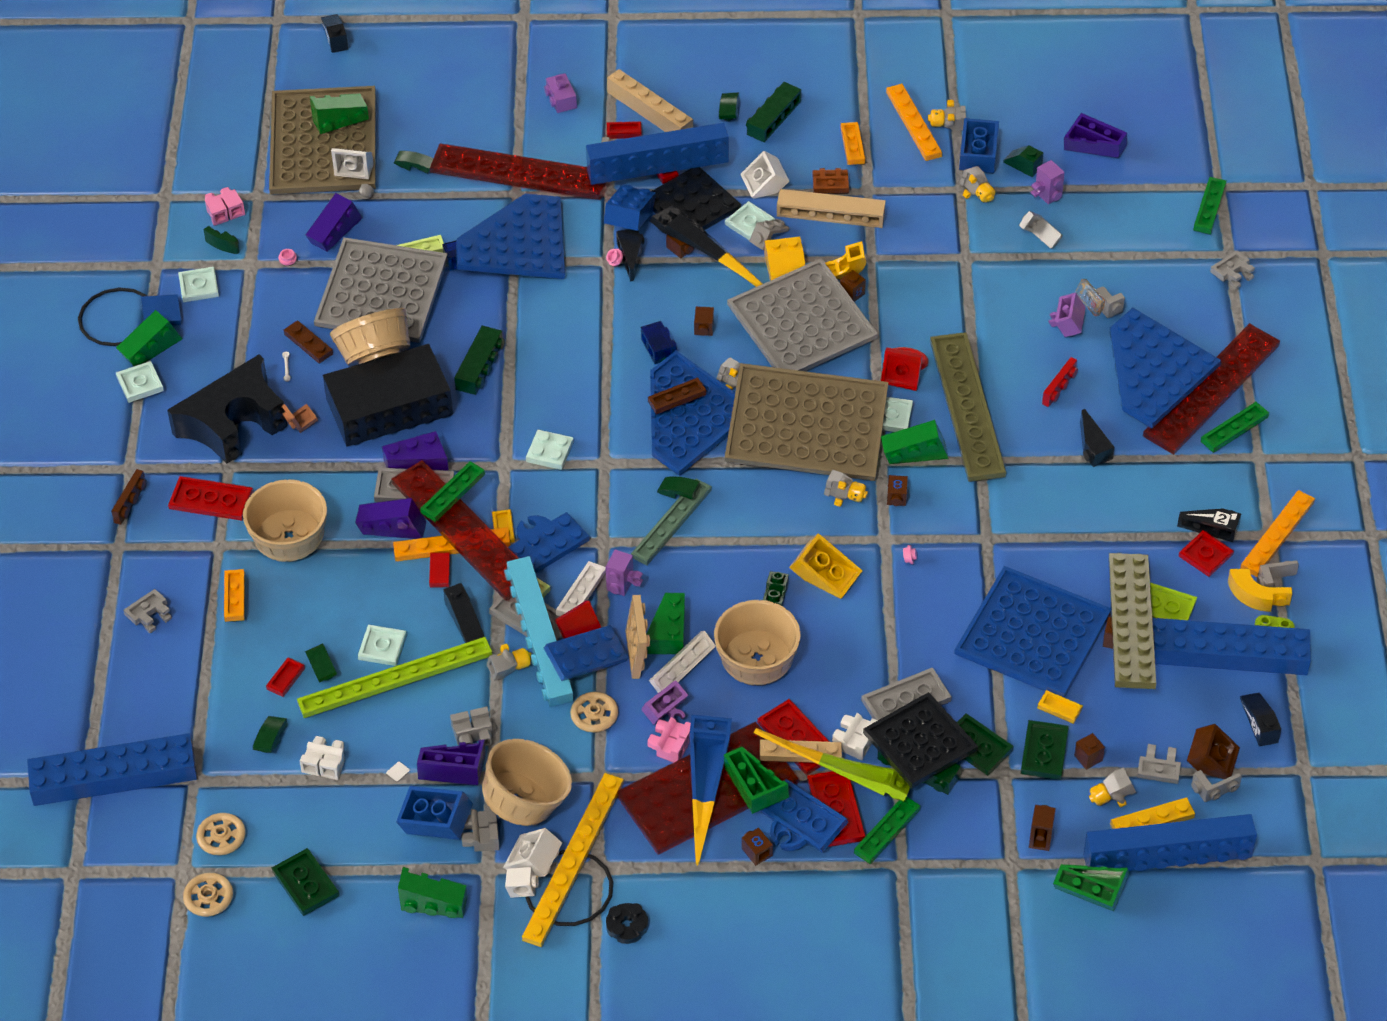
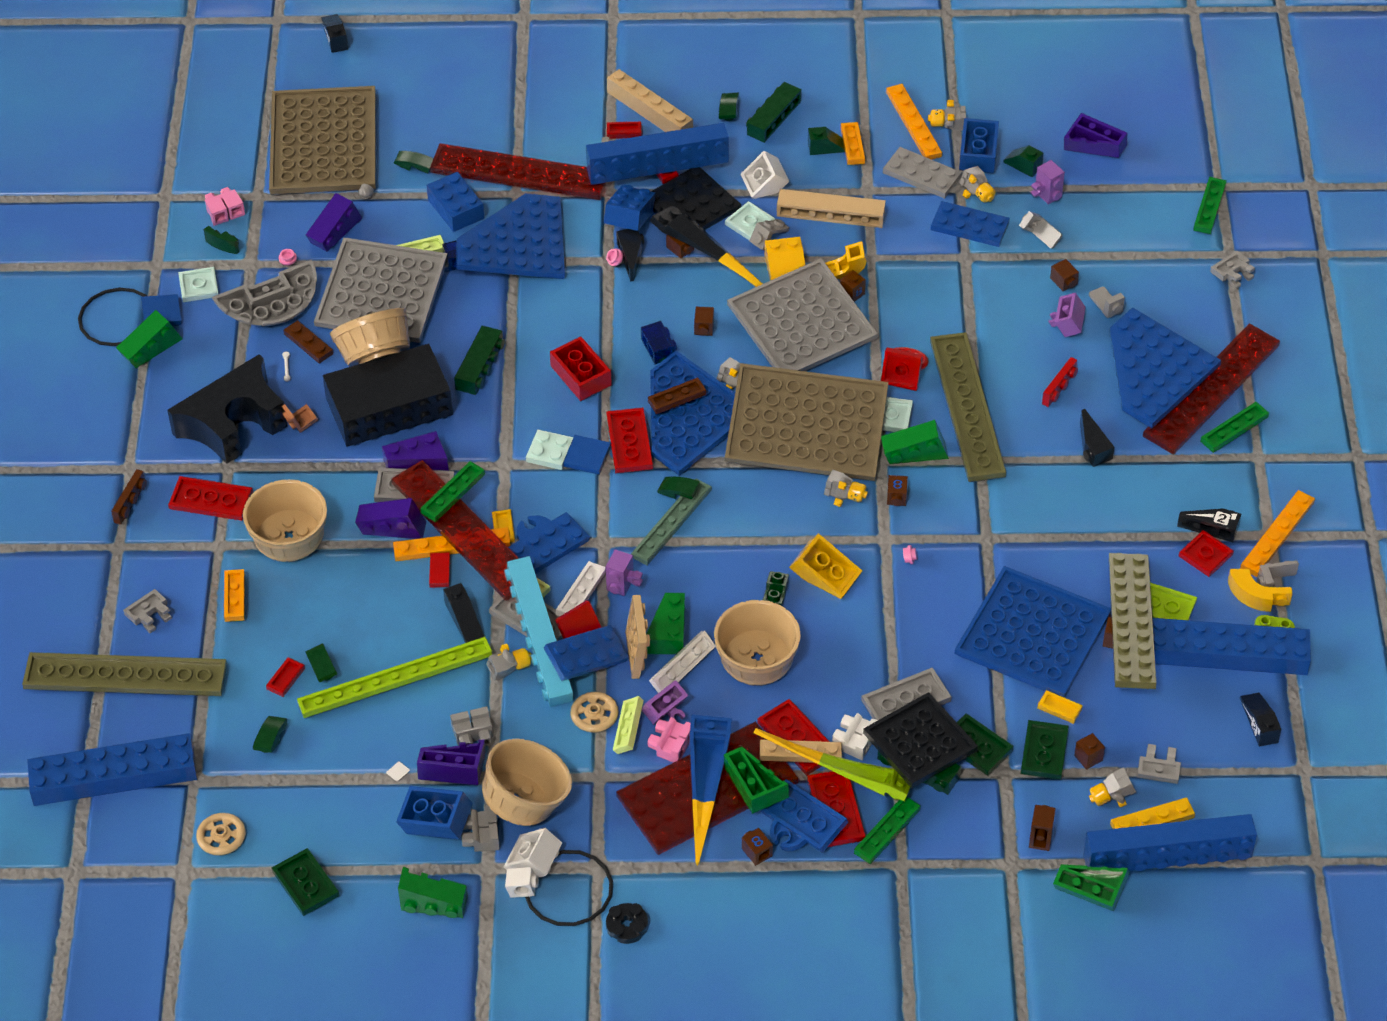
(125, 674): none -> olive plate
(139, 381): light aqua plate -> none
(215, 907): tan plate -> none
(273, 299): none -> light grey brick
(323, 758): white hips -> none
(337, 112): green wedge -> none
(352, 163): white slope -> none
(382, 645): light aqua tile -> none
(455, 201): none -> blue brick
(560, 93): medium lavender brick -> none
(572, 860): yellow plate -> none
(580, 368): none -> red brick
(587, 454): none -> blue tile
(628, 725): none -> yellowish green plate
(629, 440): none -> red plate
(824, 141): none -> dark green slope
(830, 181): dark orange plate -> none
(922, 172): none -> light grey plate
(970, 224): none -> blue plate
(1064, 275): none -> reddish brown brick
(1090, 297): clear tile -> none
(1208, 792): light grey bracket -> none
(1213, 752): reddish brown slope -> none

